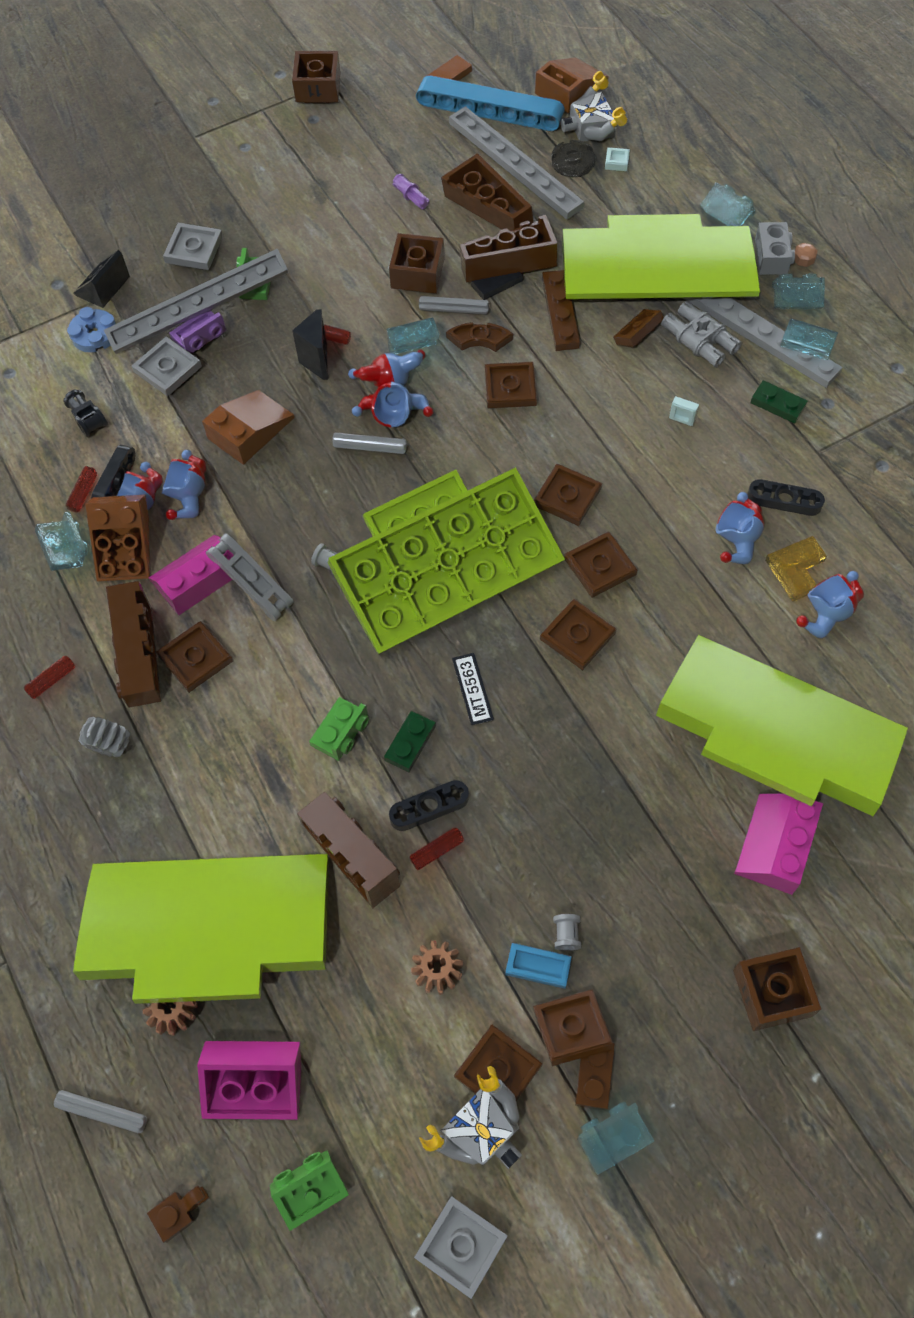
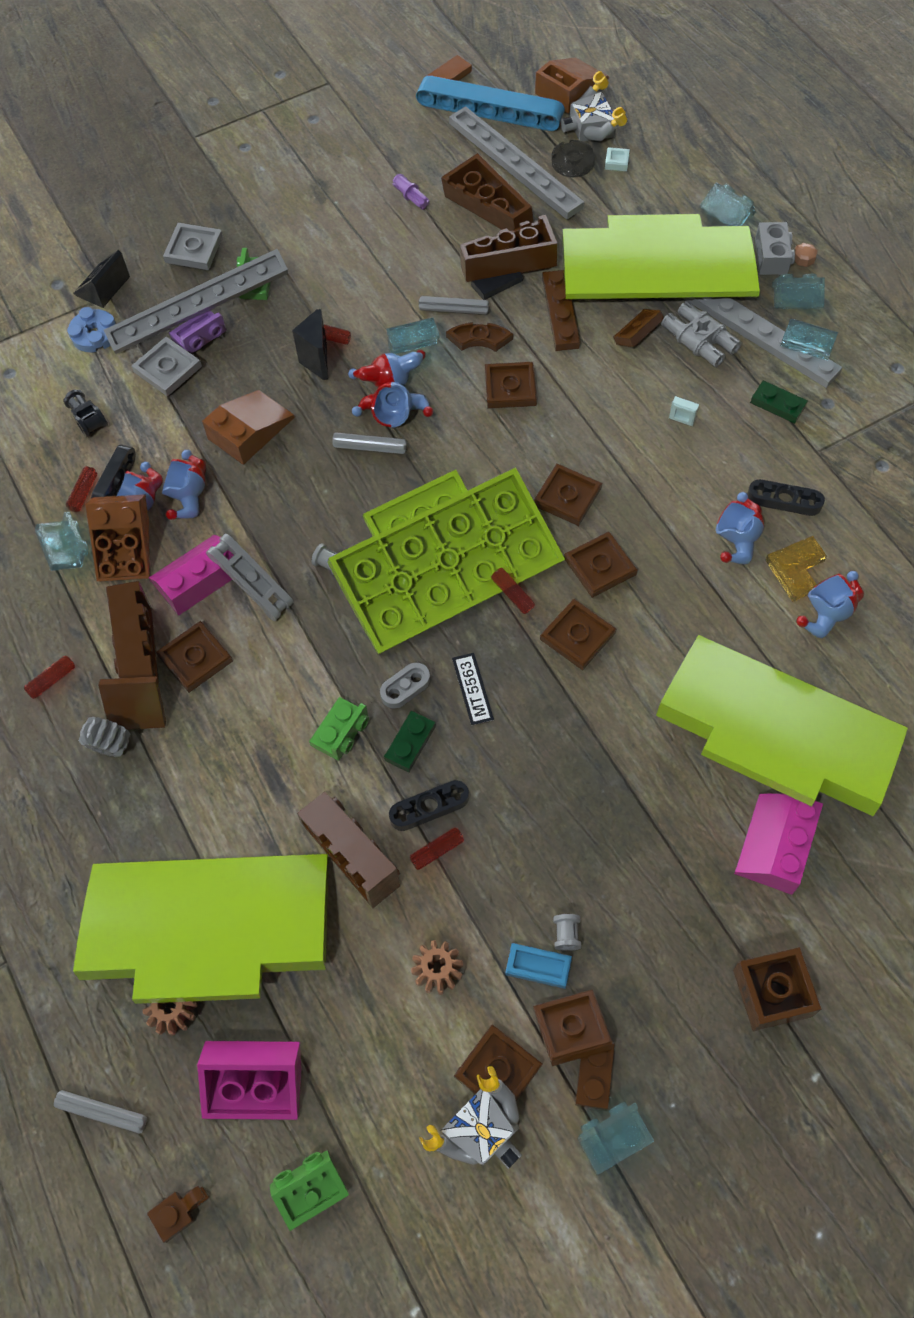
(133, 702): none -> reddish brown tile
(316, 76): reddish brown brick -> none
(404, 686): none -> light grey plate
(416, 263): reddish brown brick -> none
(461, 1247): light grey plate -> none
(513, 590): none -> clear red axle

